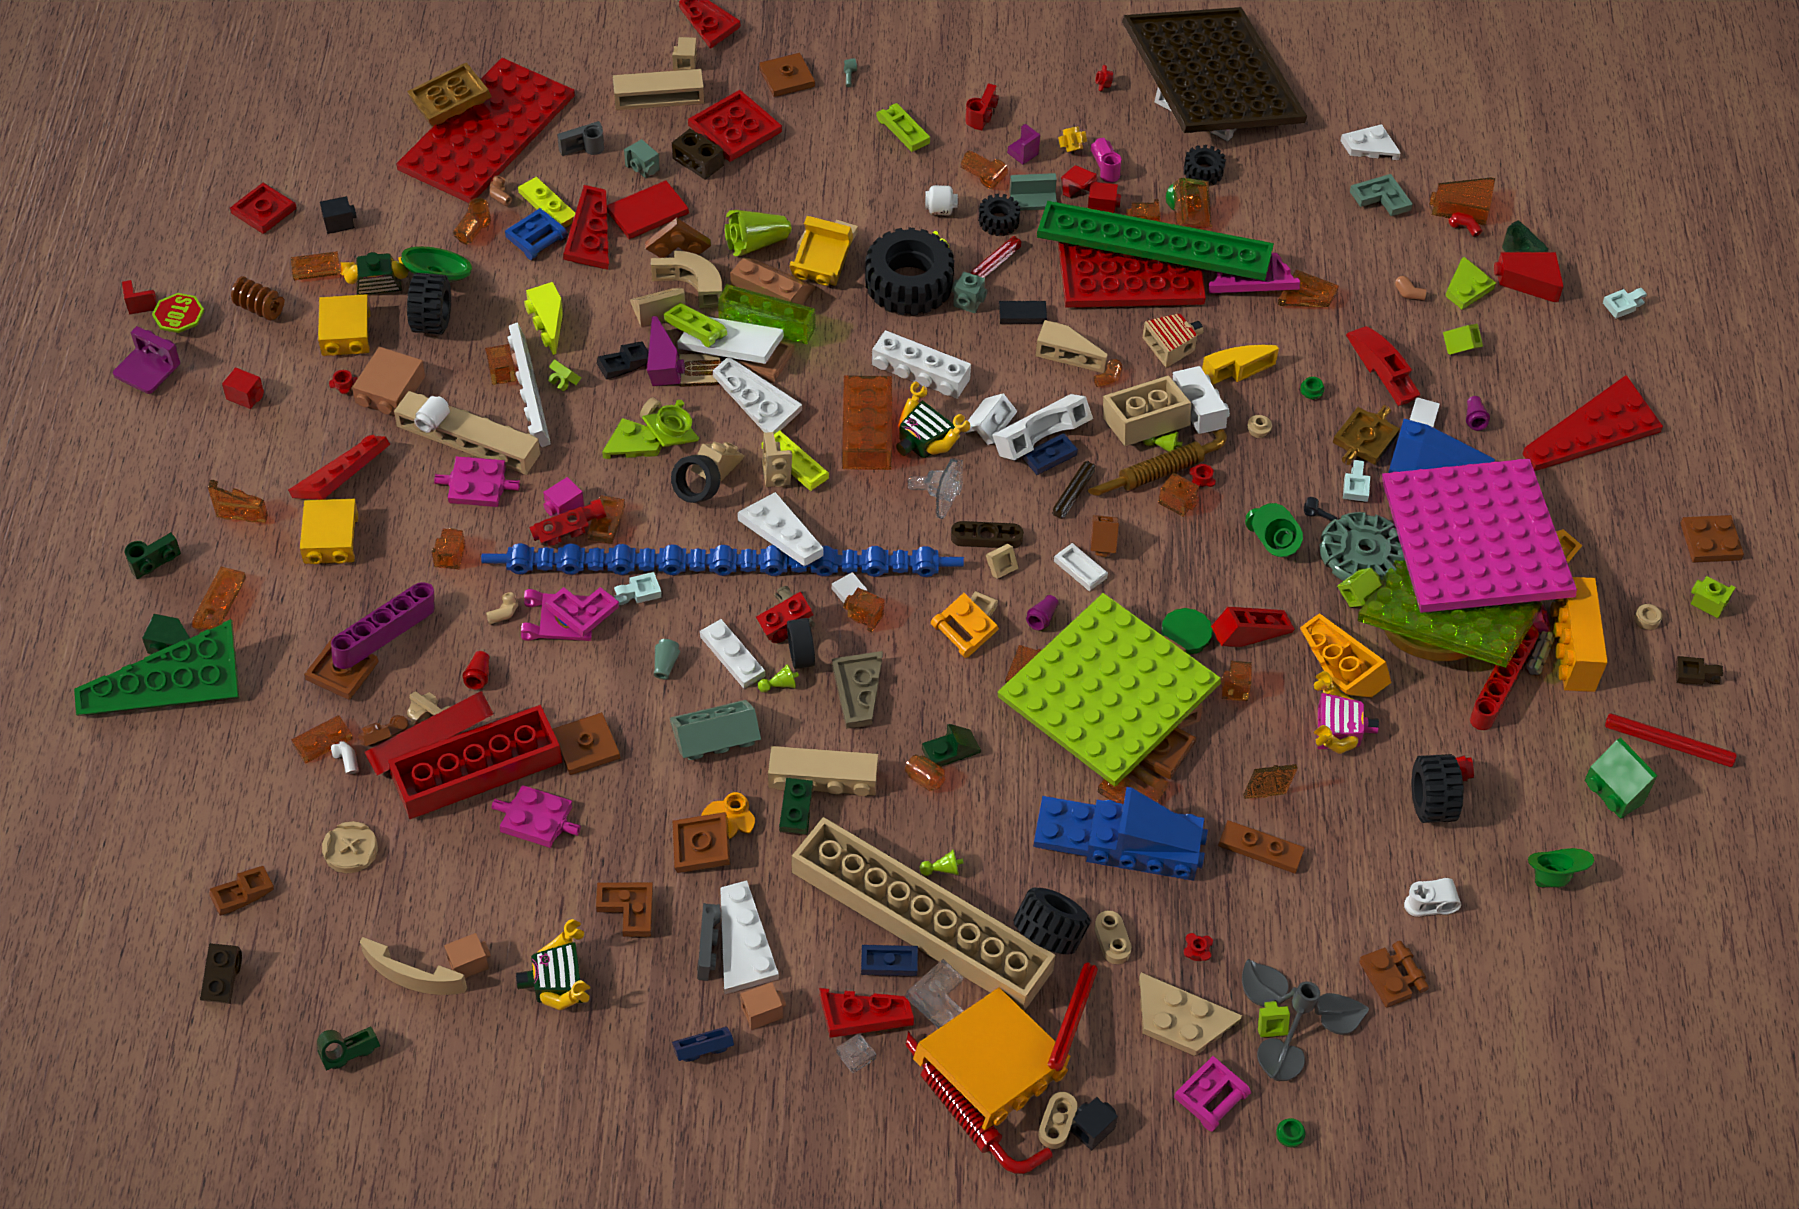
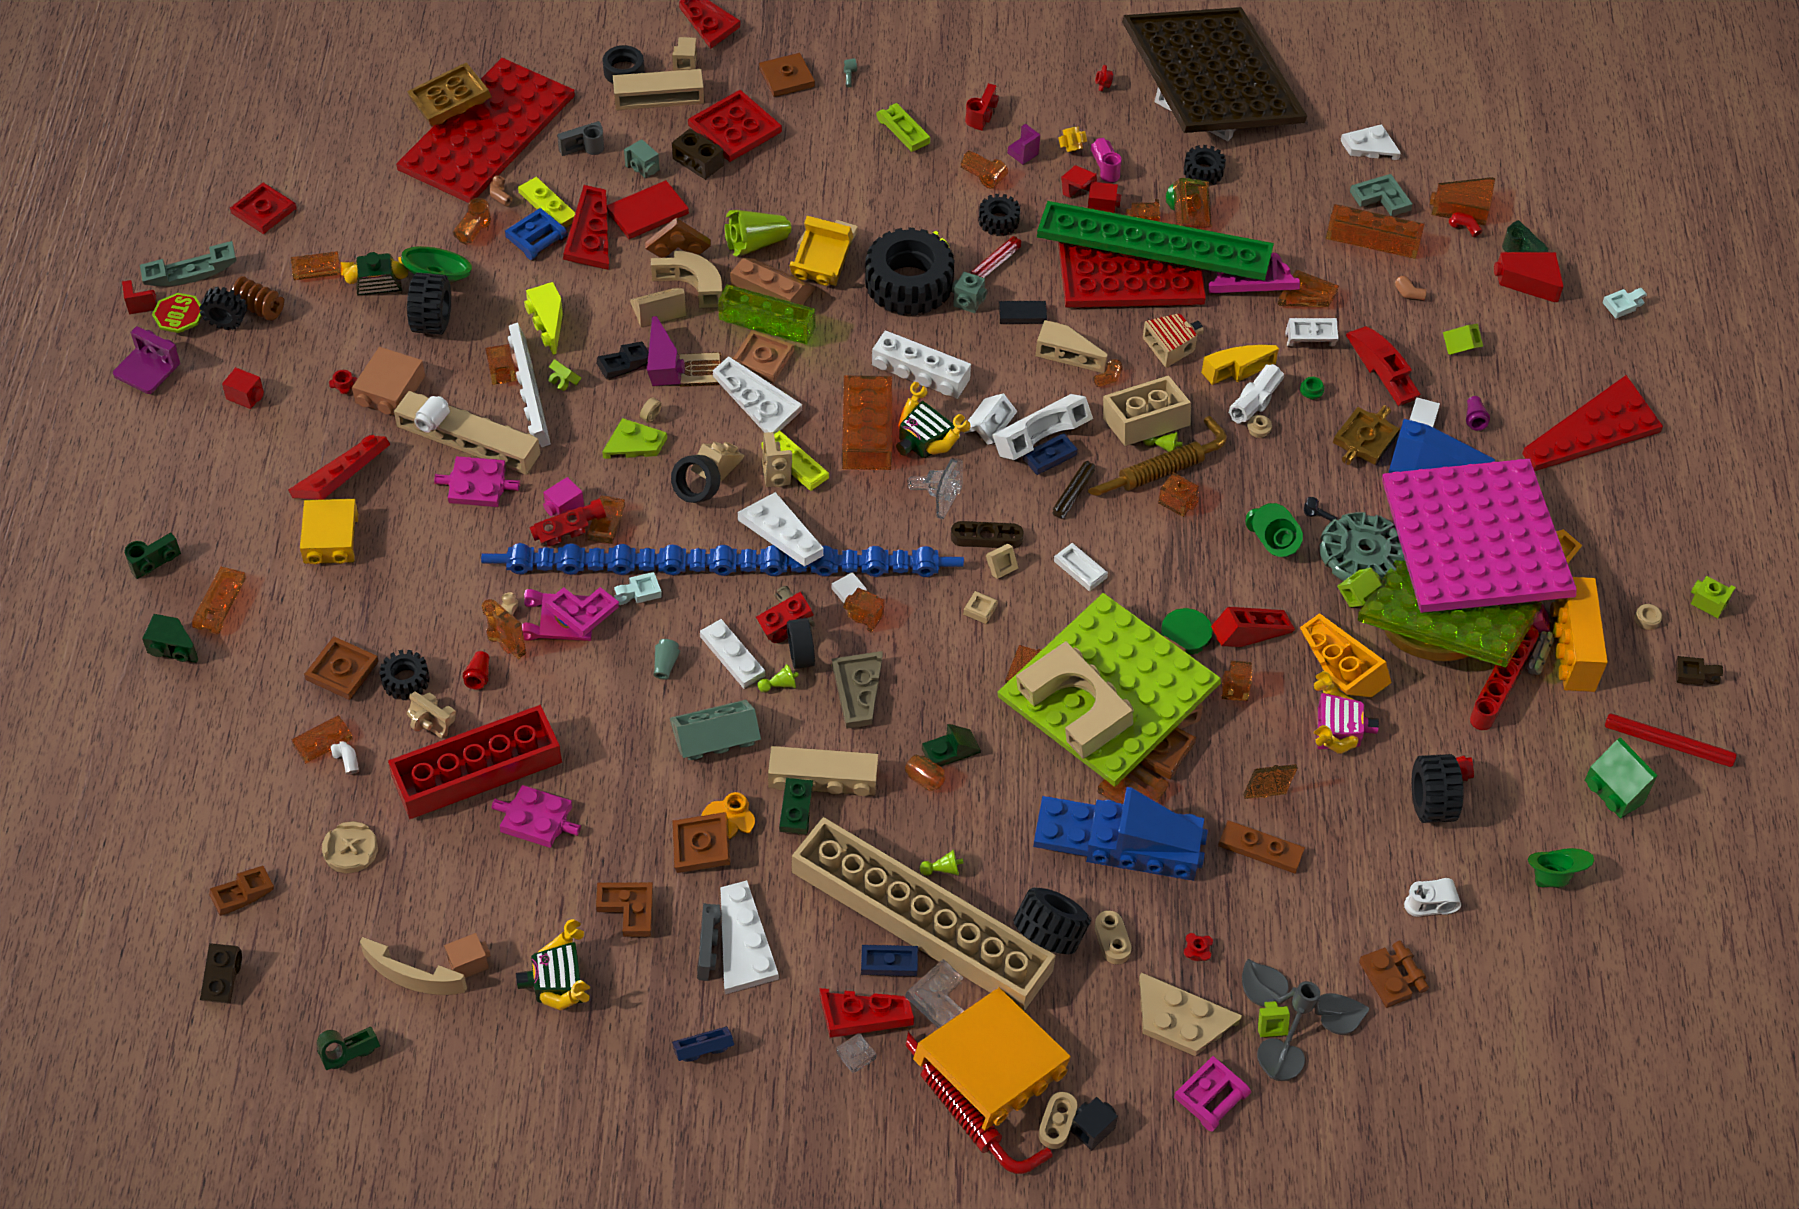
(178, 675): green wing -> none
(189, 270): none -> sand green slope
(223, 308): none -> black tyre
(237, 504): clear orange wing -> none
(338, 214): black brick -> none
(343, 325): yellow panel -> none
(376, 732): dark orange plate -> none
(382, 625): magenta beam -> none
(404, 662): none -> black tyre
(430, 731): red beam -> none
(449, 549): clear orange brick -> none
(504, 629): none -> clear orange plate
(586, 743): dark orange plate -> none
(622, 53): none -> black tyre
(671, 425): lime hat -> none
(695, 324): lime plate -> none
(742, 341): white tile -> none
(762, 1005): nougat brick -> none
(941, 200): white head -> none
(971, 619): light orange plate -> none
(1033, 190): sand green panel -> none
(1041, 614): magenta cone -> none
(1067, 668): none -> tan arch
(1072, 1017): red axle -> none
(1104, 535): dark orange slope -> none
(1202, 475): red plate -> none
(1207, 408): white arch -> none
(1257, 394): none -> white piece
(1290, 1132): green plate -> none
(1312, 330): none -> white hinge
(1356, 484): light aqua plate -> none
(1375, 231): none -> clear orange brick
(1468, 284): lime wing -> none
(1712, 538): dark orange plate -> none

